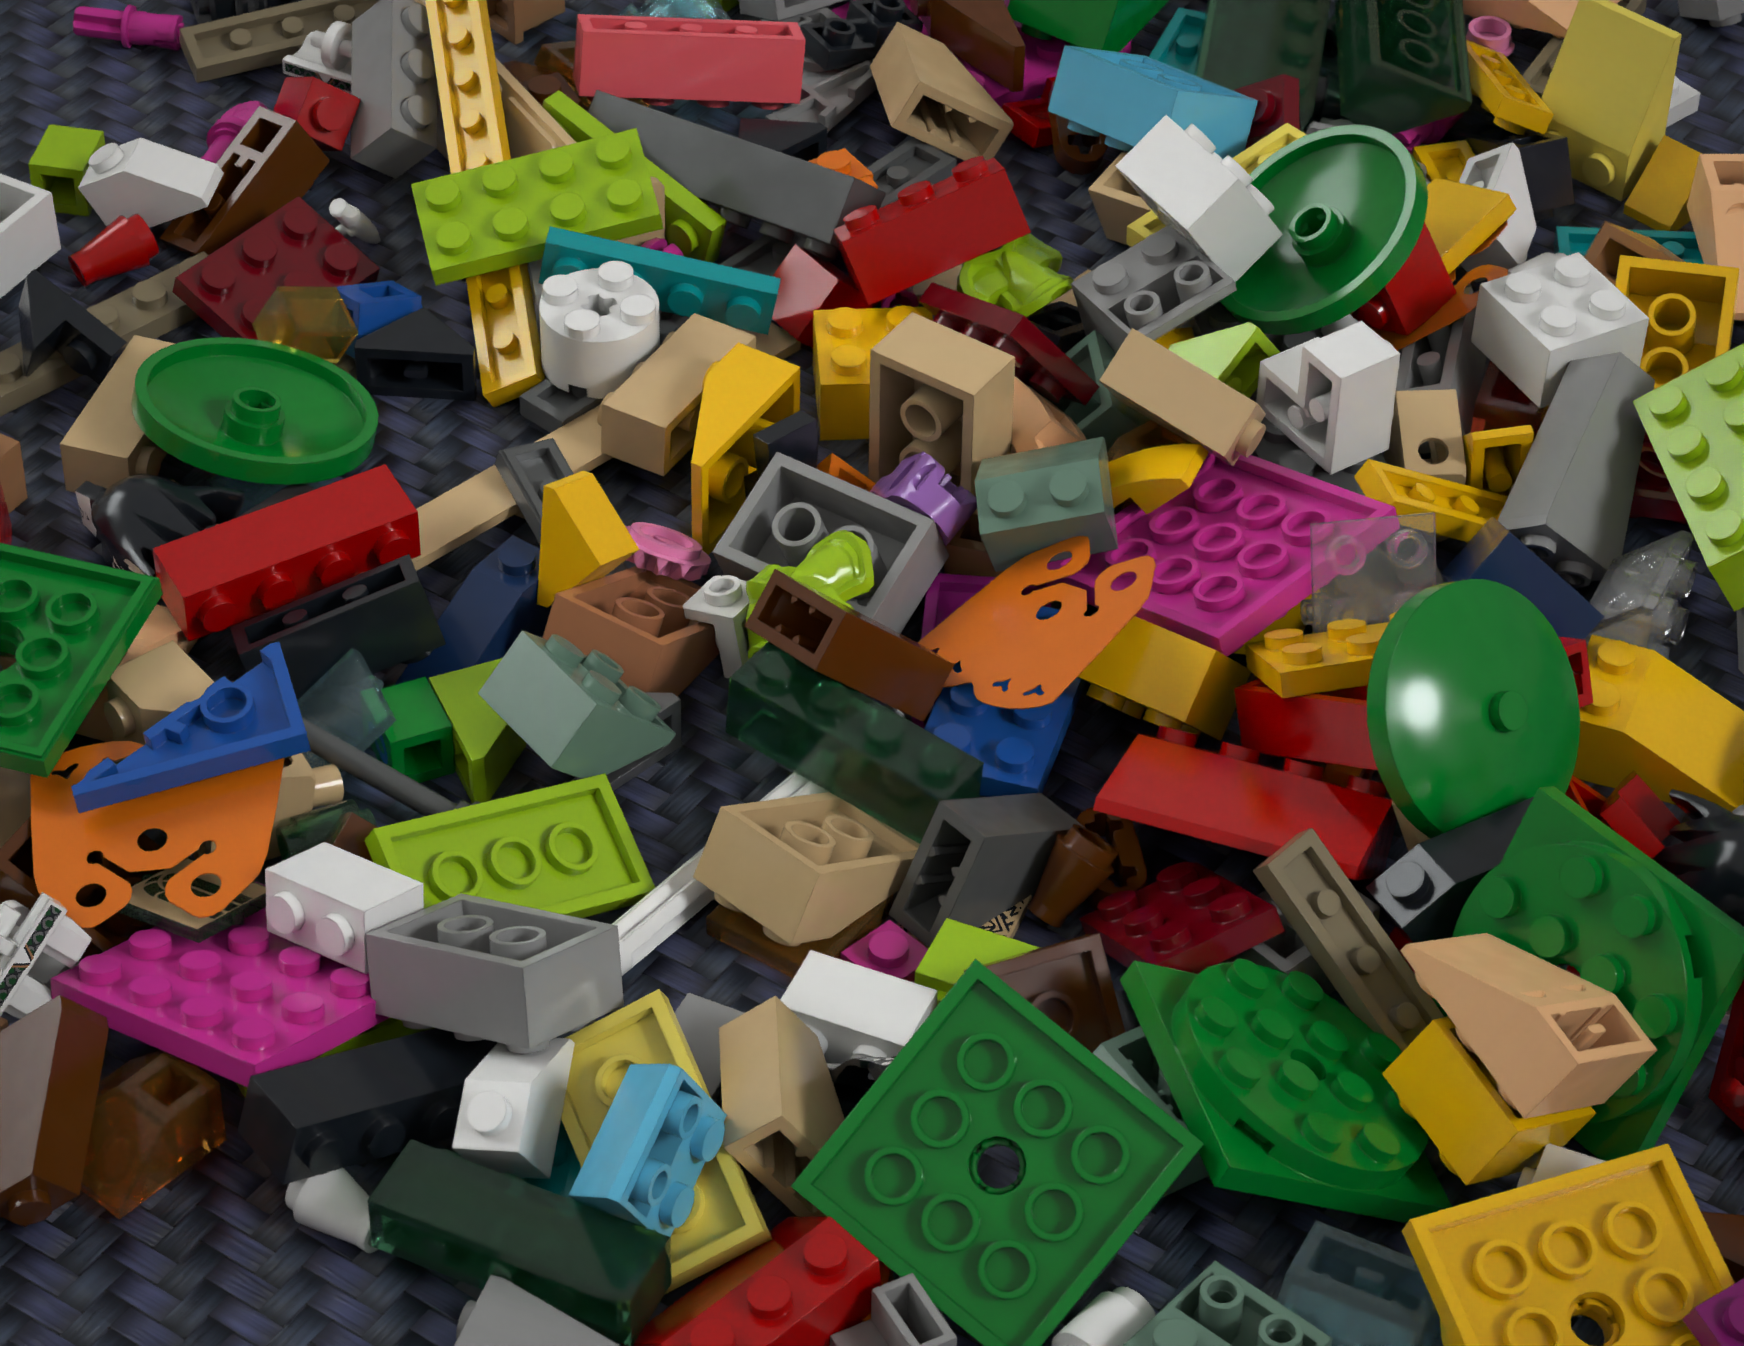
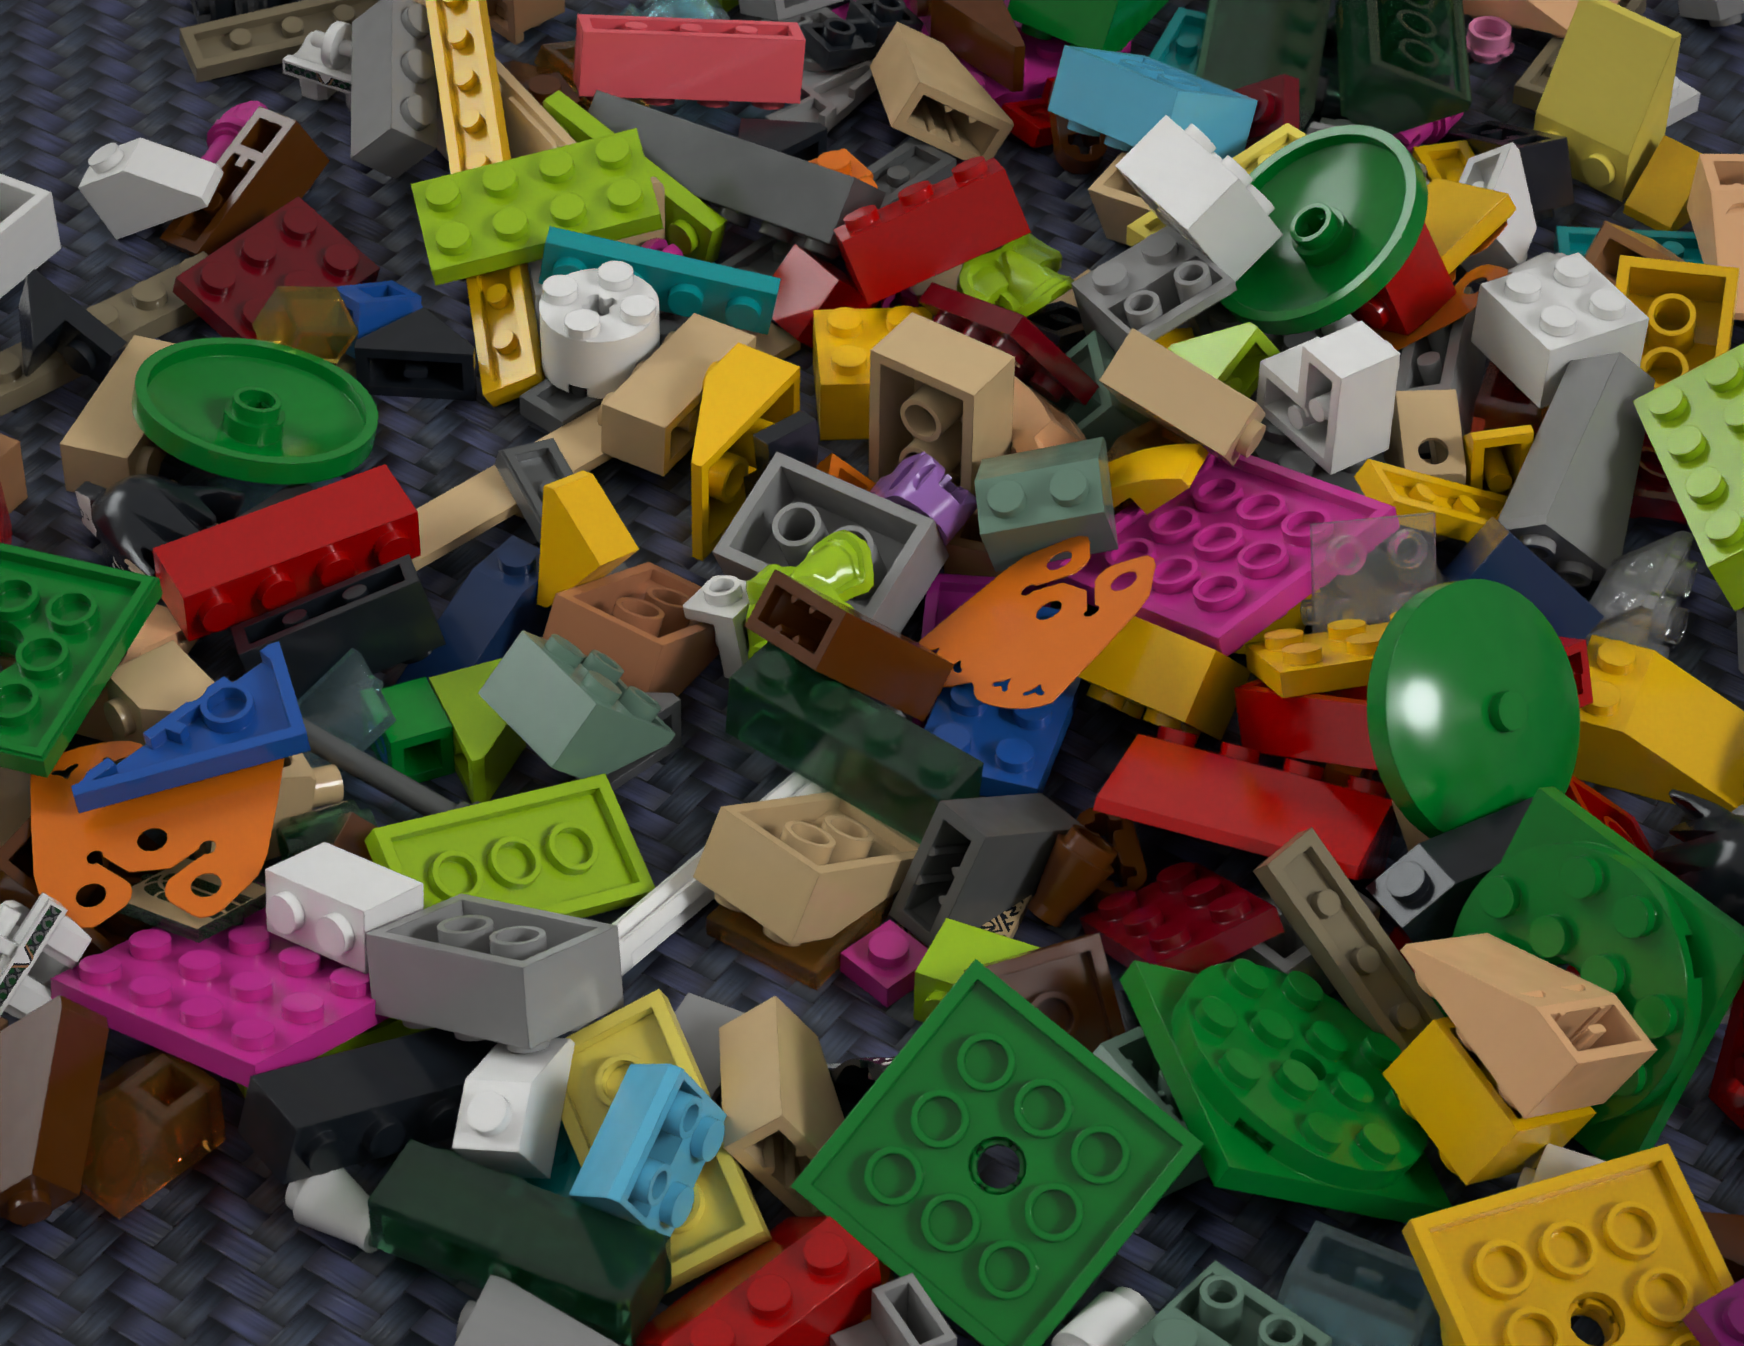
(62, 163): lime brick -> none
(116, 250): red cone -> none
(129, 26): dark pink axle -> none
(319, 109): red brick -> none
(353, 221): white helmet -> none
(668, 552): bright pink gear -> none
(856, 1008): white brick -> none
(1505, 92): yellow plate -> none
(1638, 815): red slope -> none

